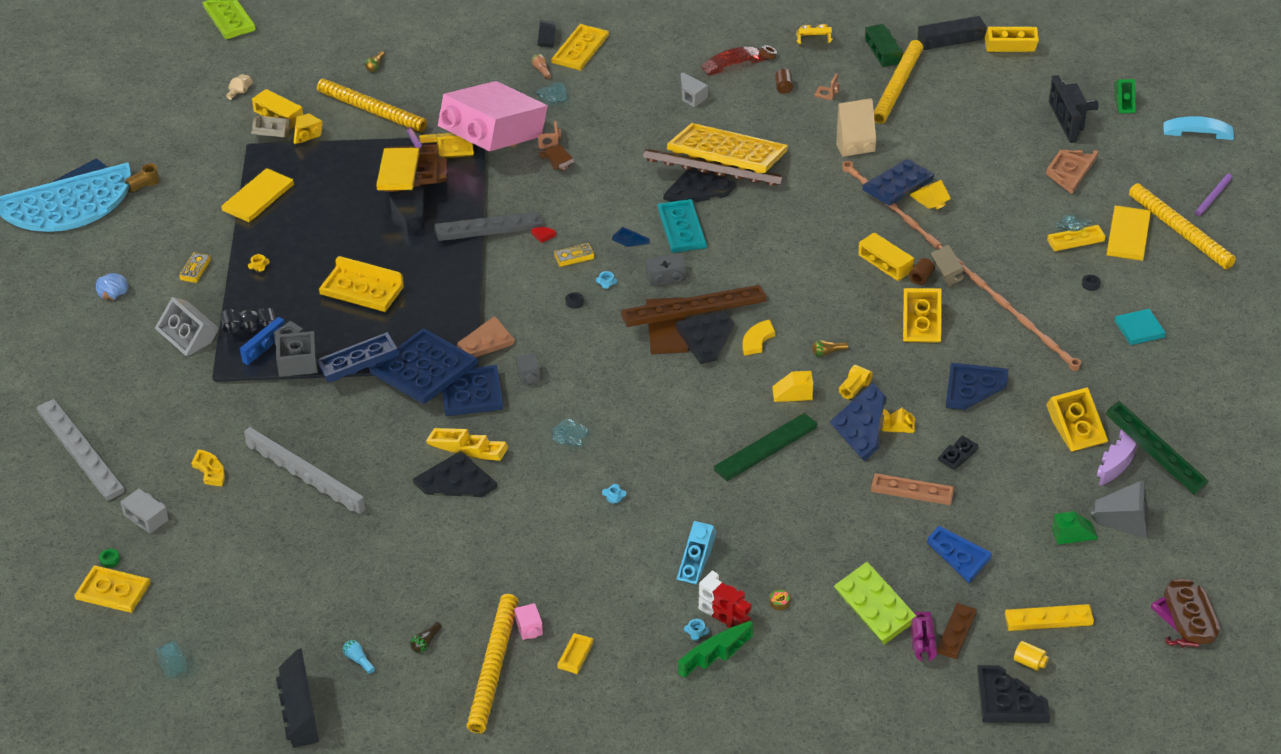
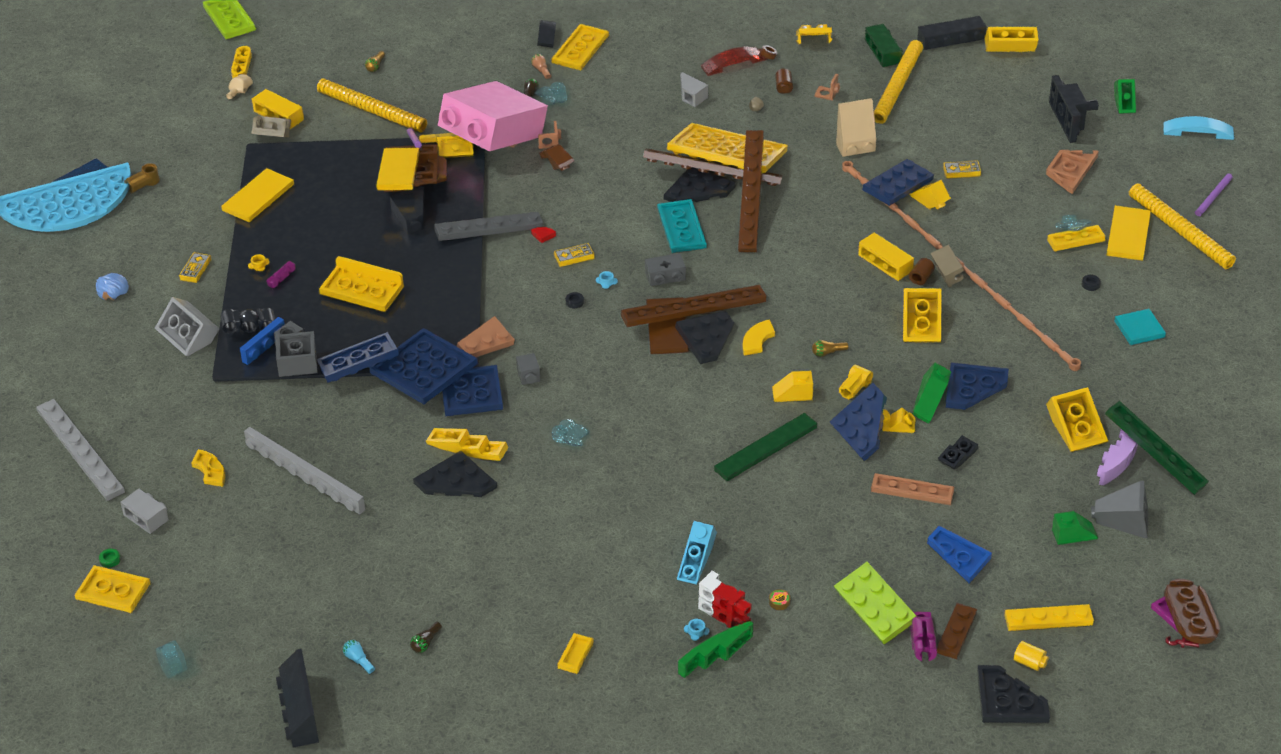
(238, 58): none -> yellow beam
(281, 274): none -> magenta axle
(307, 128): yellow slope -> none
(492, 664): yellow piece -> none
(528, 621): bright pink brick -> none
(530, 87): none -> dark brown piece
(614, 493): medium azure plate -> none
(629, 238): clear blue tile -> none
(751, 191): none -> reddish brown plate
(756, 104): none -> dark tan hinge
(931, 392): none -> green slope
(962, 169): none -> tile

